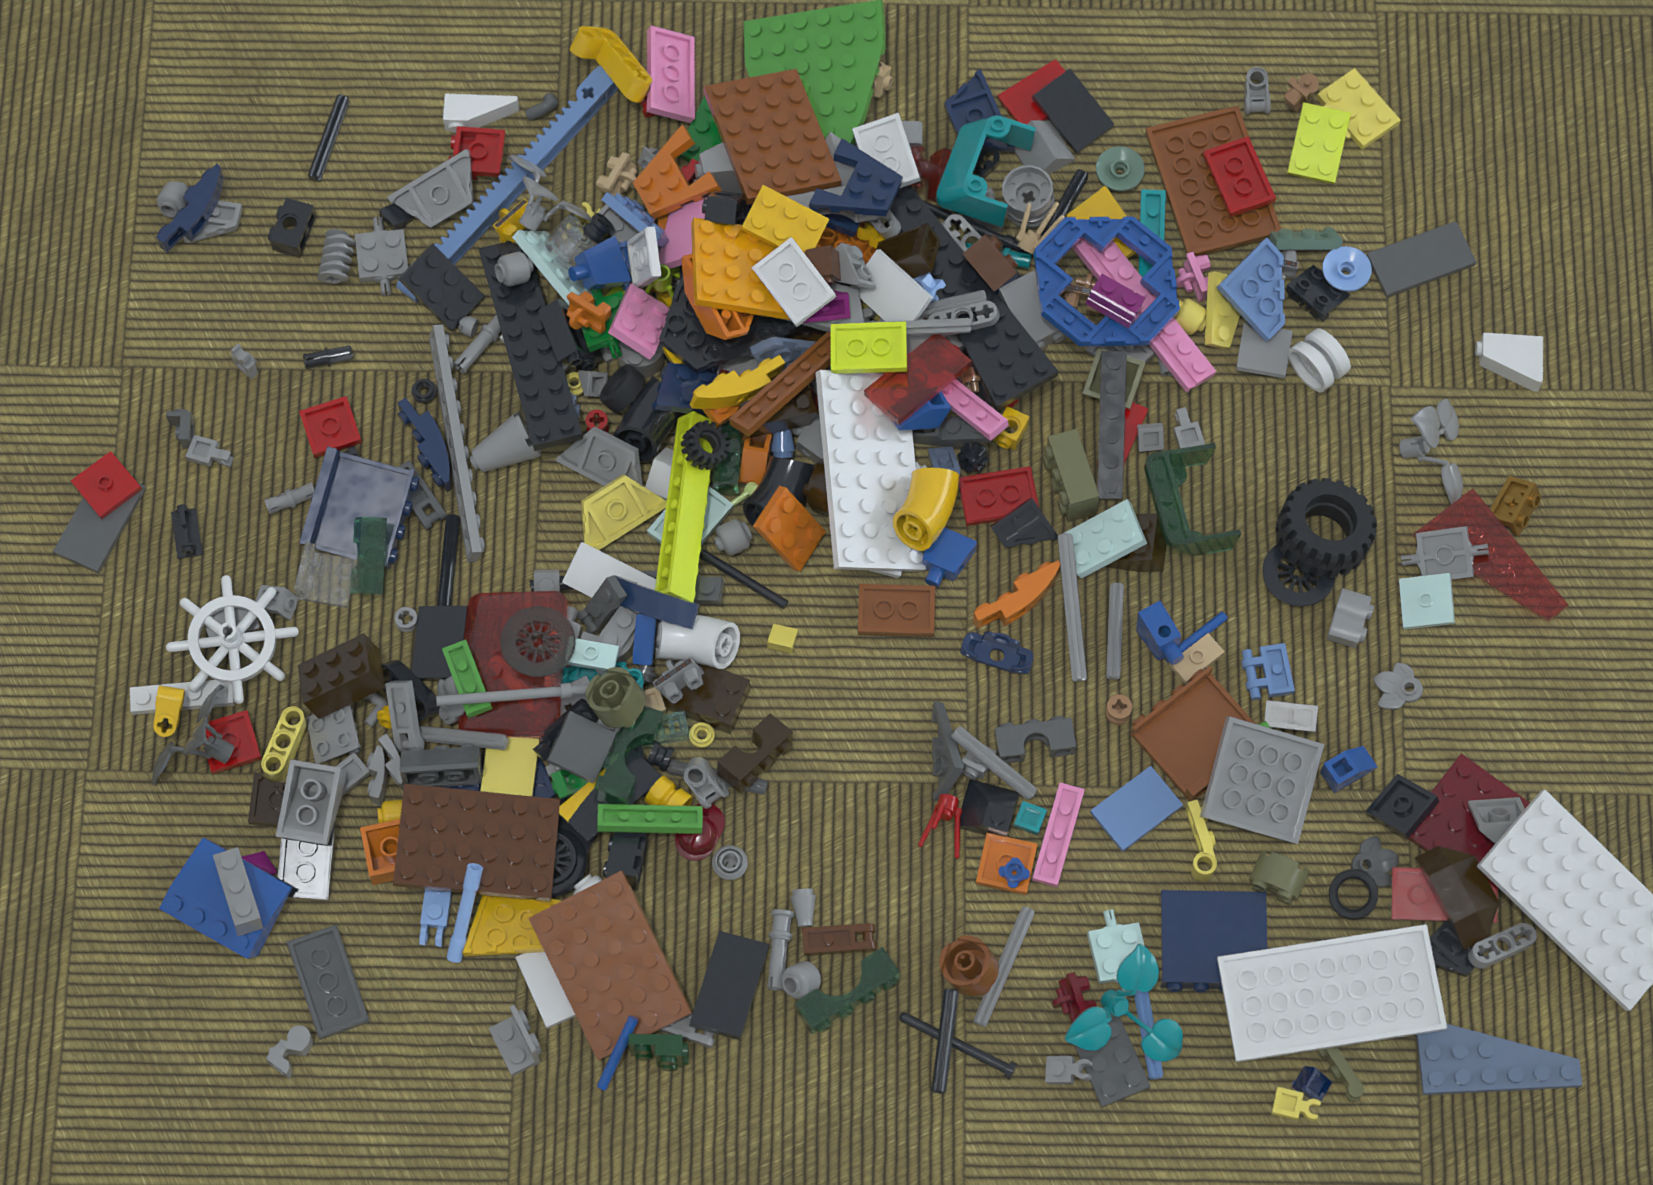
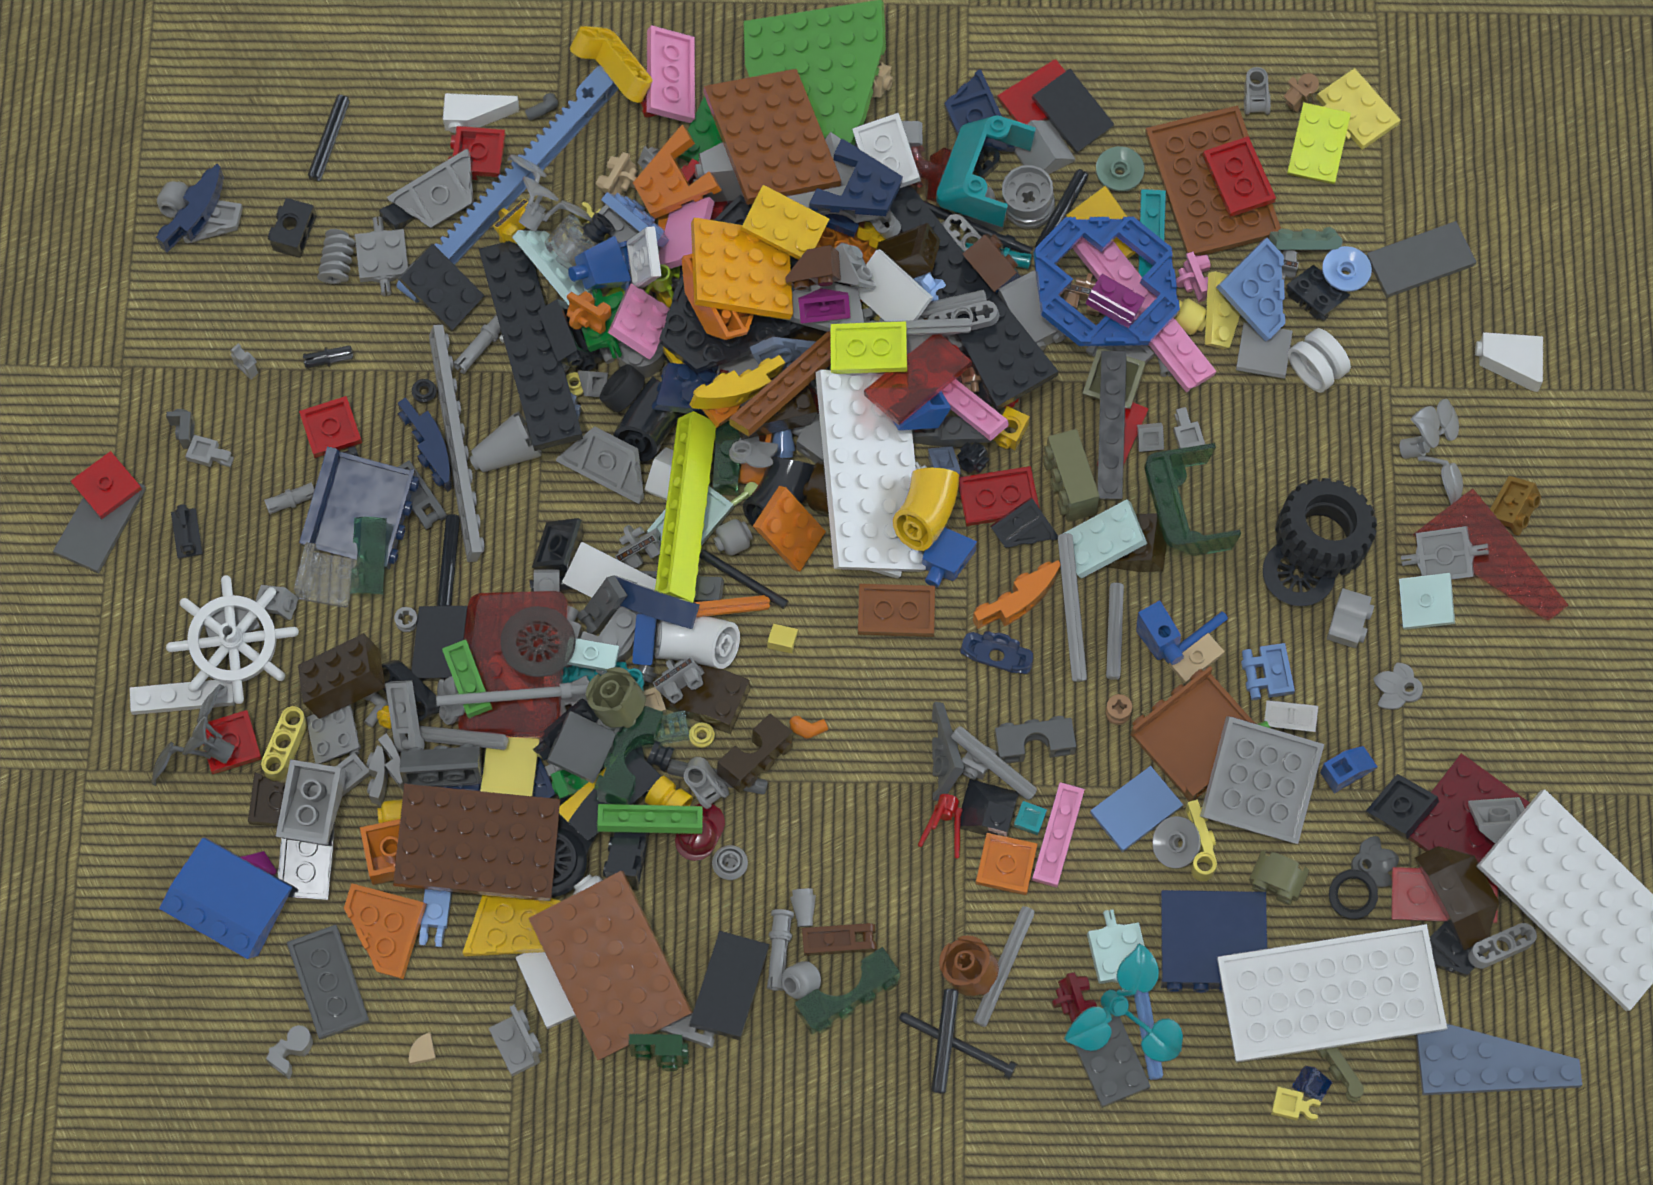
(168, 705): yellow piece -> none
(238, 891): light grey brick -> none
(385, 927): none -> orange plate
(422, 1050): none -> tan tile
(468, 326): light grey hinge -> none
(470, 886): light blue piece -> none
(513, 269): light grey head -> none
(558, 545): none -> black slope
(602, 420): red bush -> none
(617, 510): light yellow wing -> none
(617, 1052): blue bar -> none
(649, 542): none -> light grey hips
(697, 453): black tyre -> none
(723, 207): black brick -> none
(733, 605): none -> orange axle
(753, 452): none -> light grey plate
(794, 281): white tile -> none
(805, 729): none -> orange arm
(1014, 865): blue plate -> none
(1032, 239): tan plant -> none
(1063, 1069): light grey plate -> none
(1166, 842): none -> light grey dish

